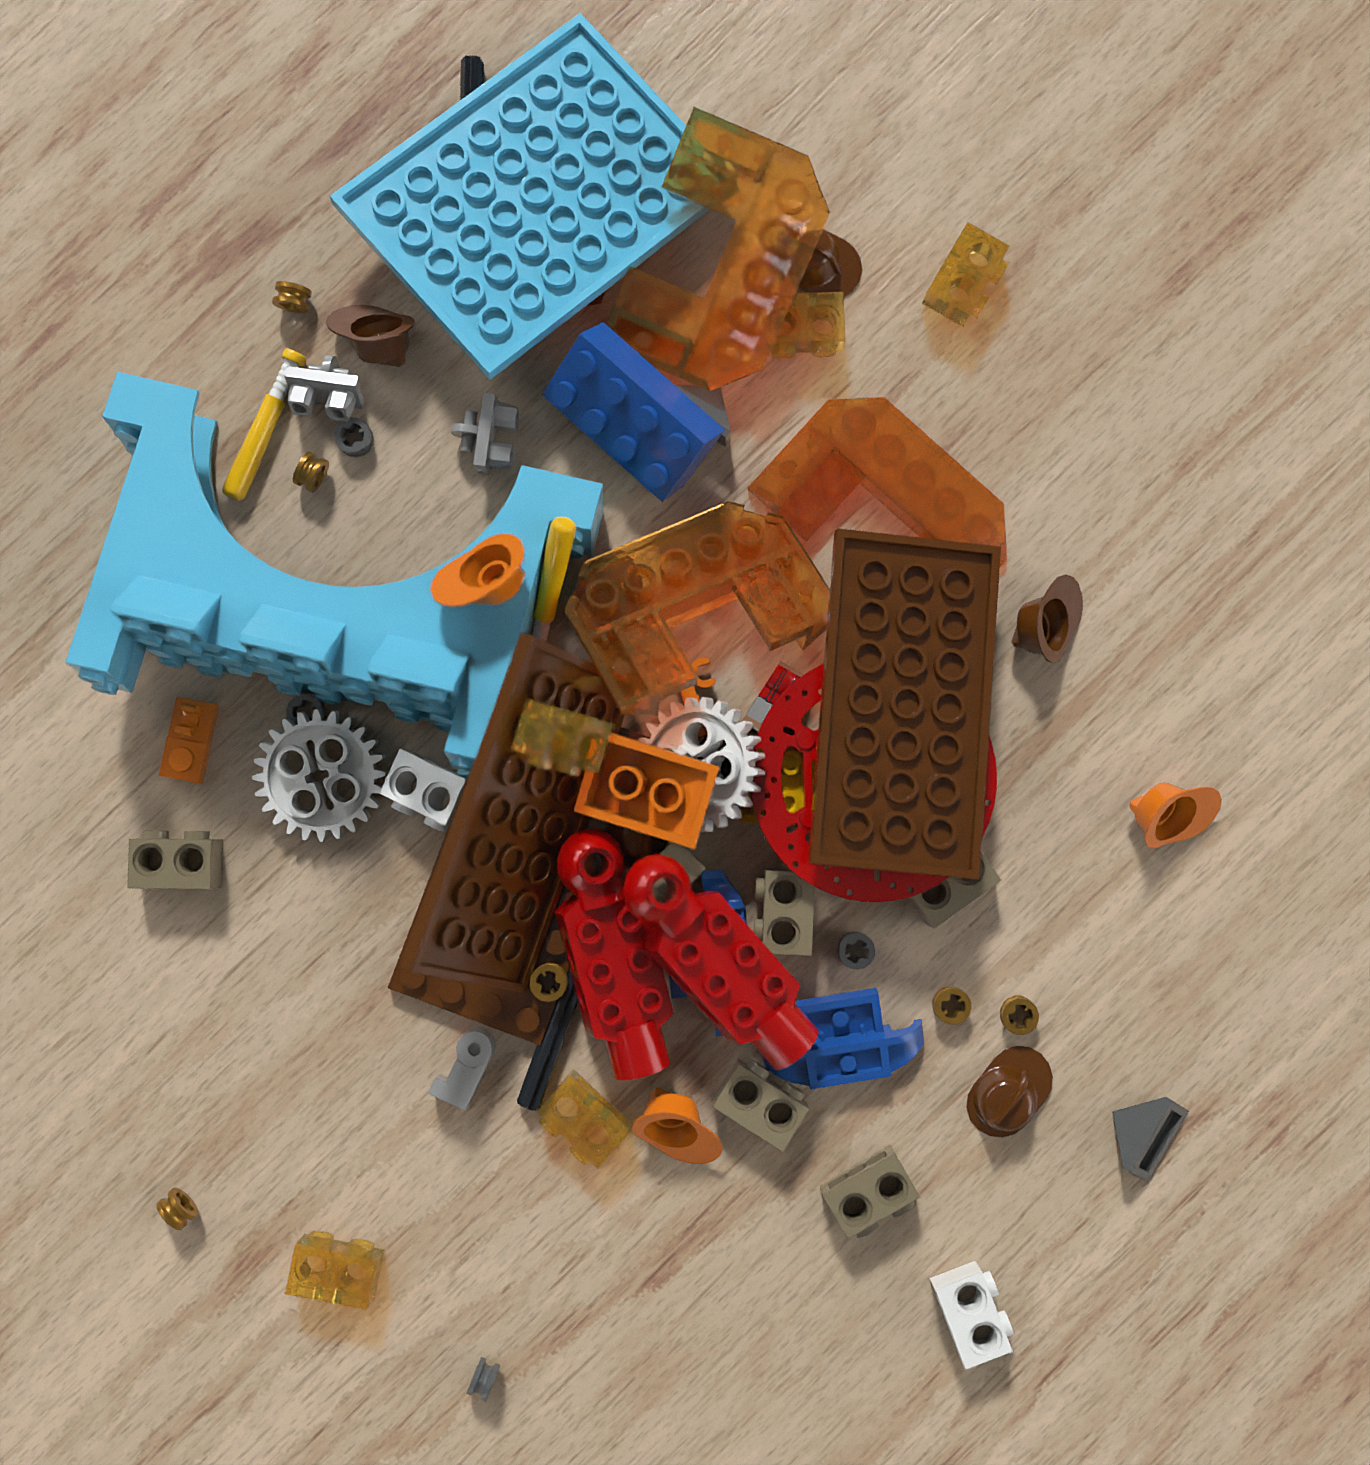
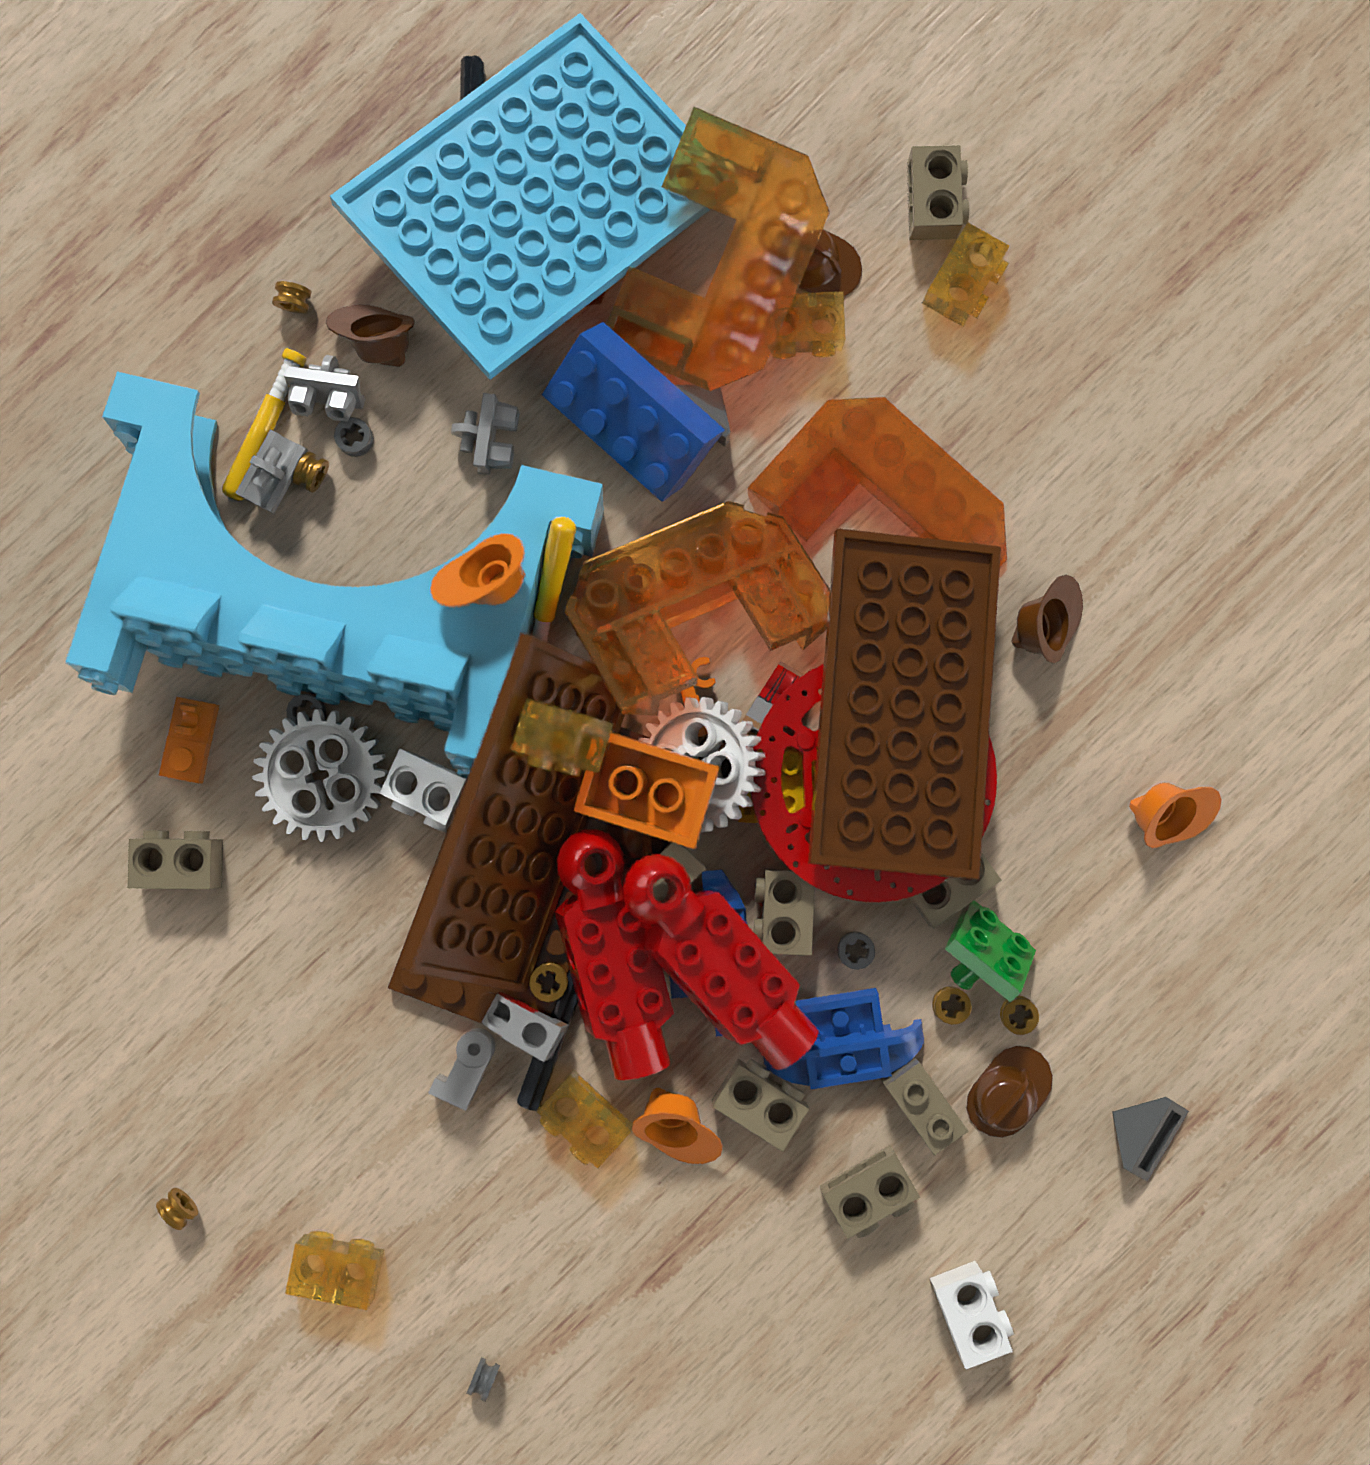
(271, 471): none -> light grey hips
(524, 1026): none -> light grey leg
(925, 1106): none -> dark tan brick
(930, 192): none -> dark tan brick
(989, 952): none -> green plate

